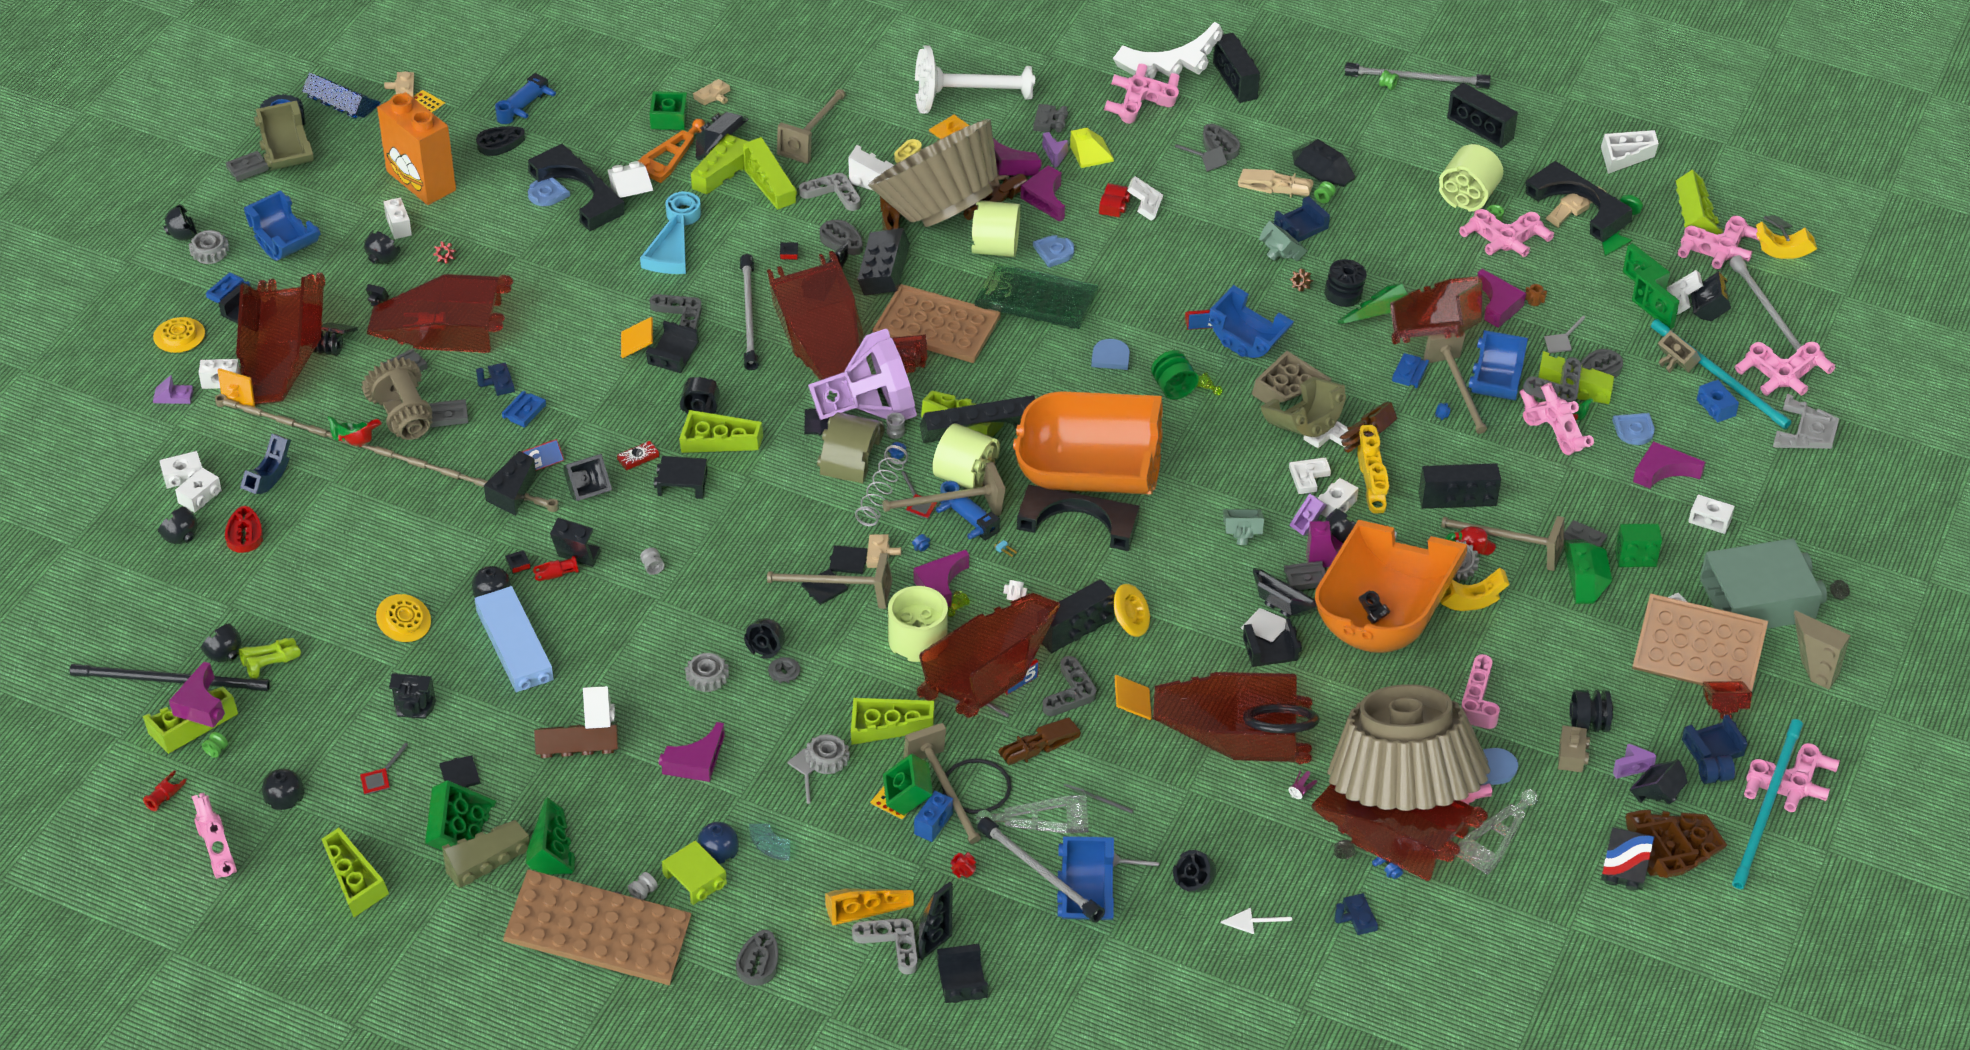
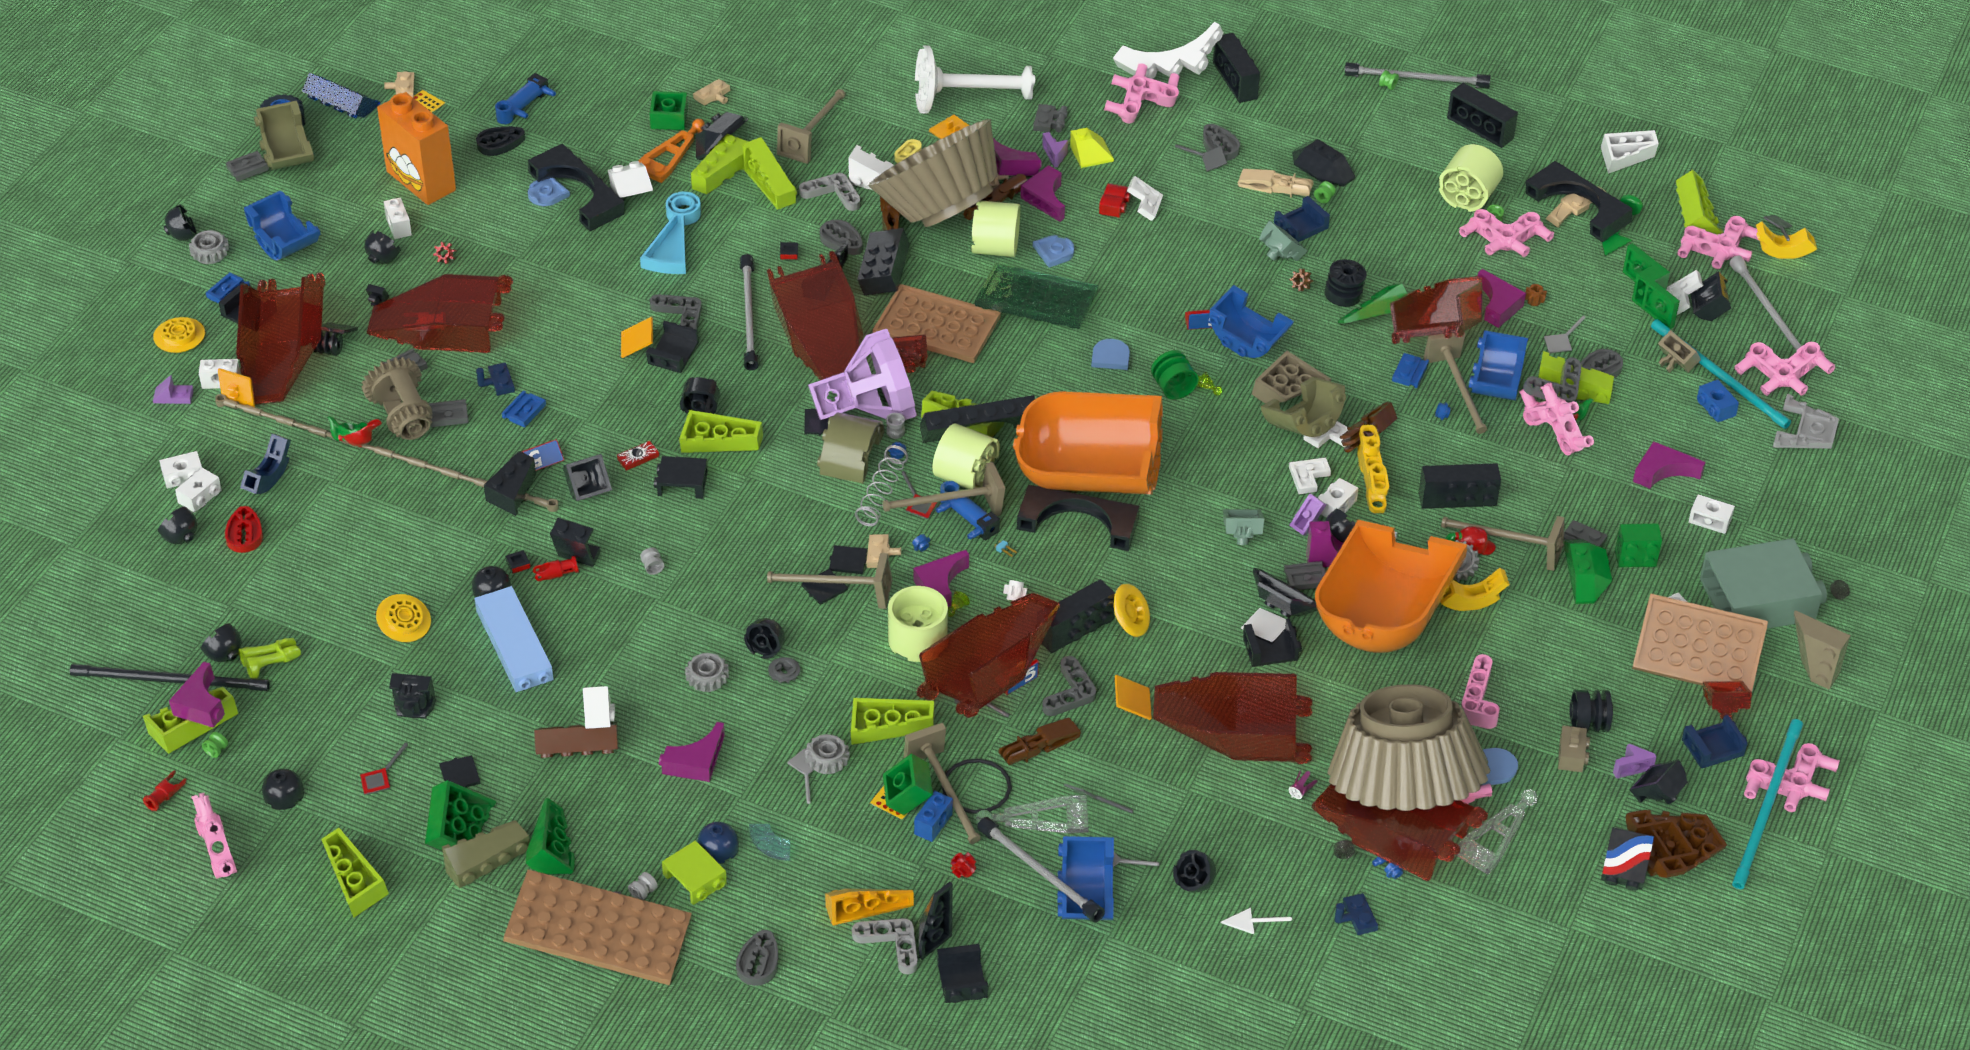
(1281, 728): black wedge -> none
(1376, 609): black plate -> none
(1634, 428): medium blue tile -> none
(1716, 768): dark blue wheel -> none

